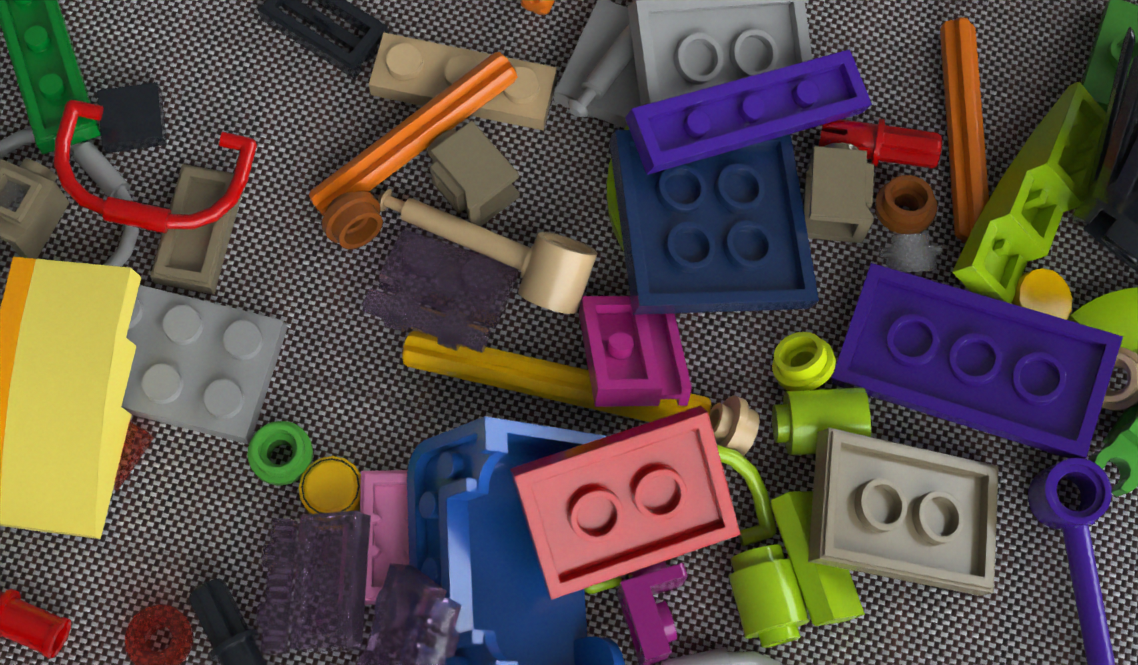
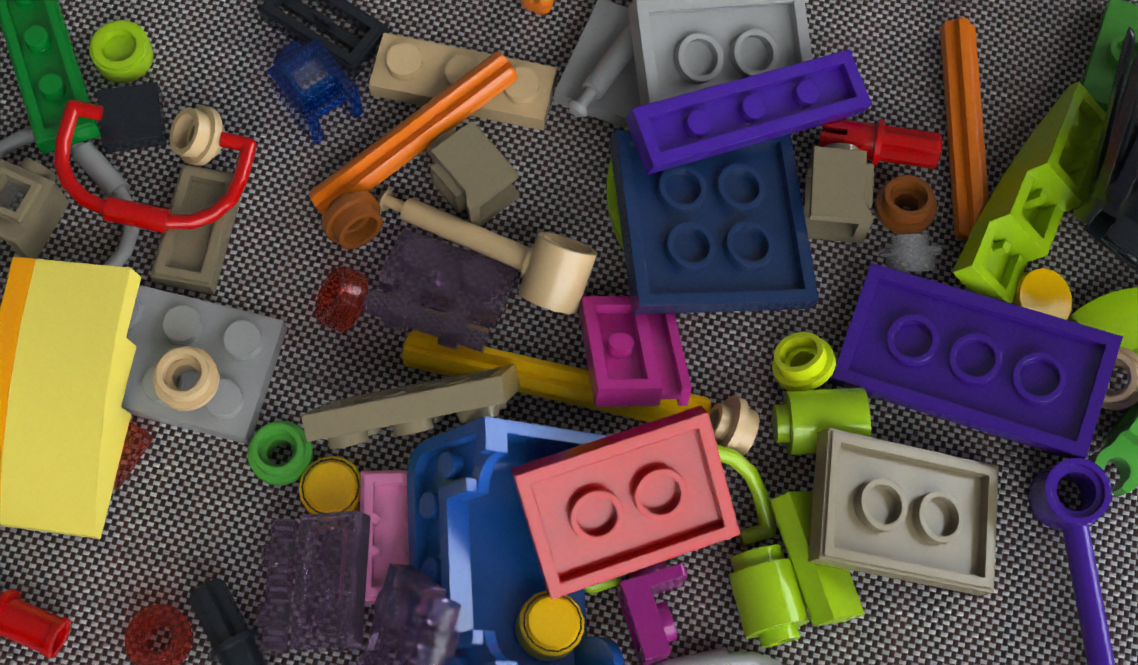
(121, 51): none -> lime tile
(176, 363): none -> tan plate
(196, 134): none -> tan plate
(312, 85): none -> clear blue window
(341, 298): none -> clear red tile
(411, 407): none -> dark tan plate
(549, 627): none -> yellow piece

